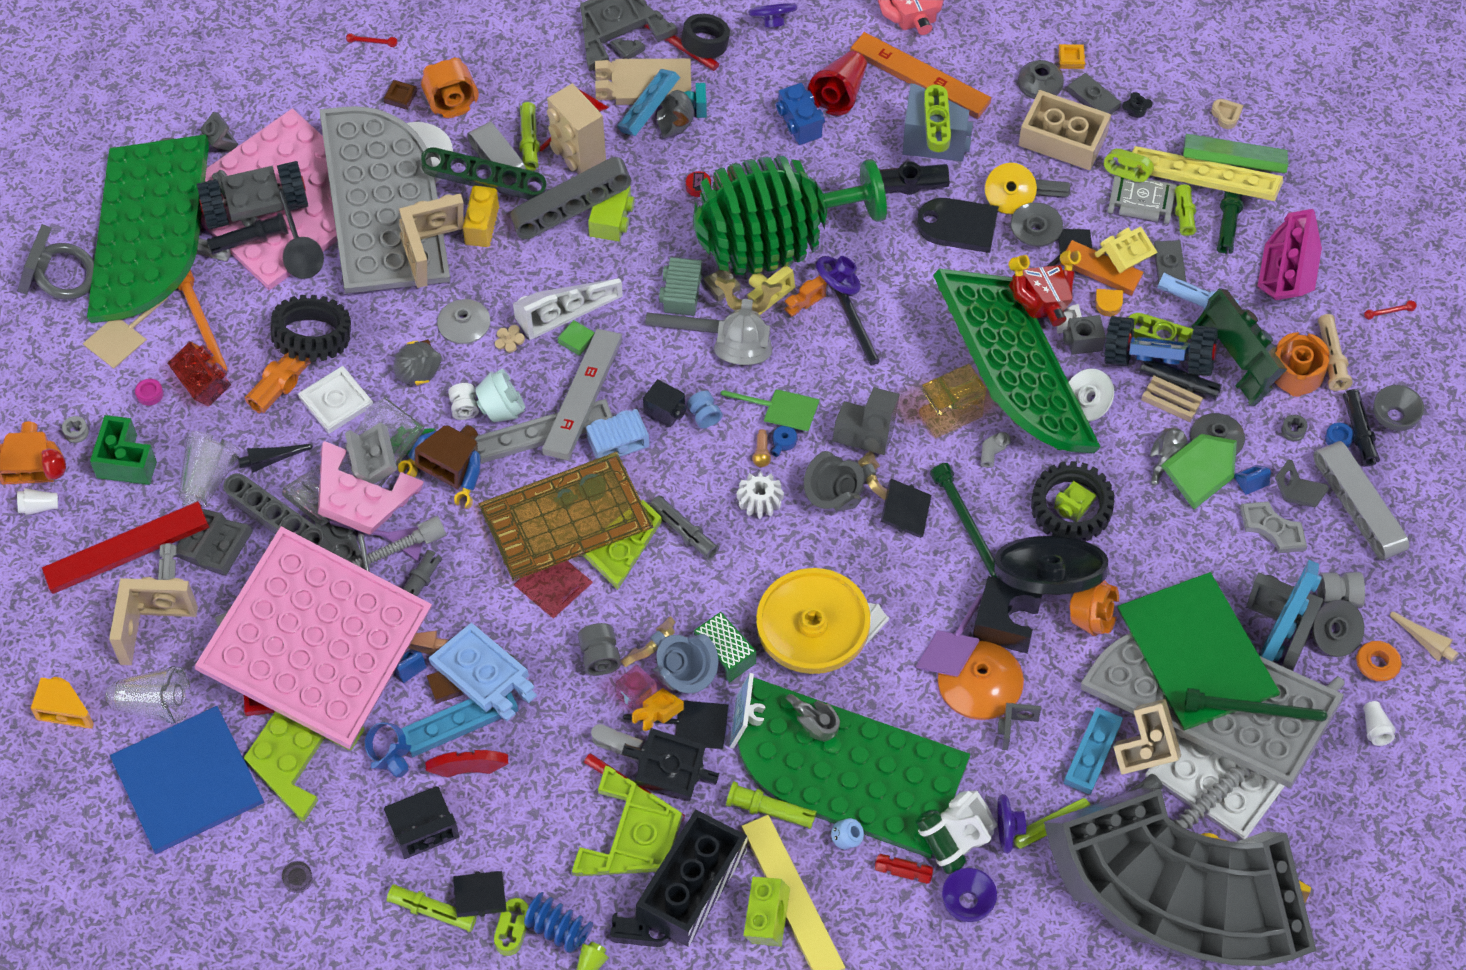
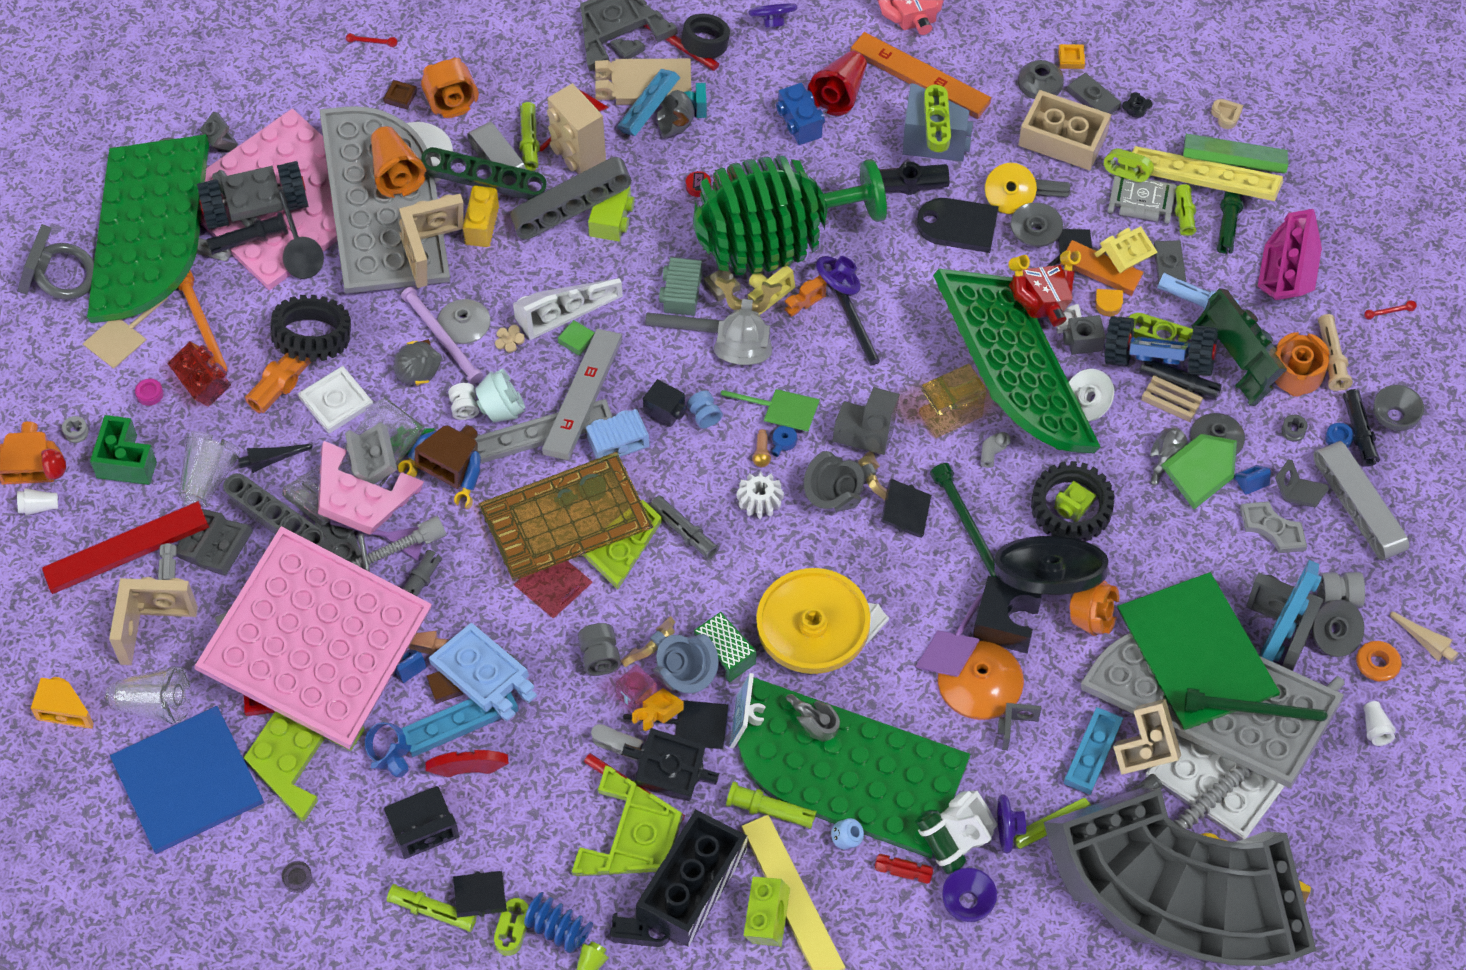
(395, 164): none -> orange cone
(410, 295): none -> lavender bar

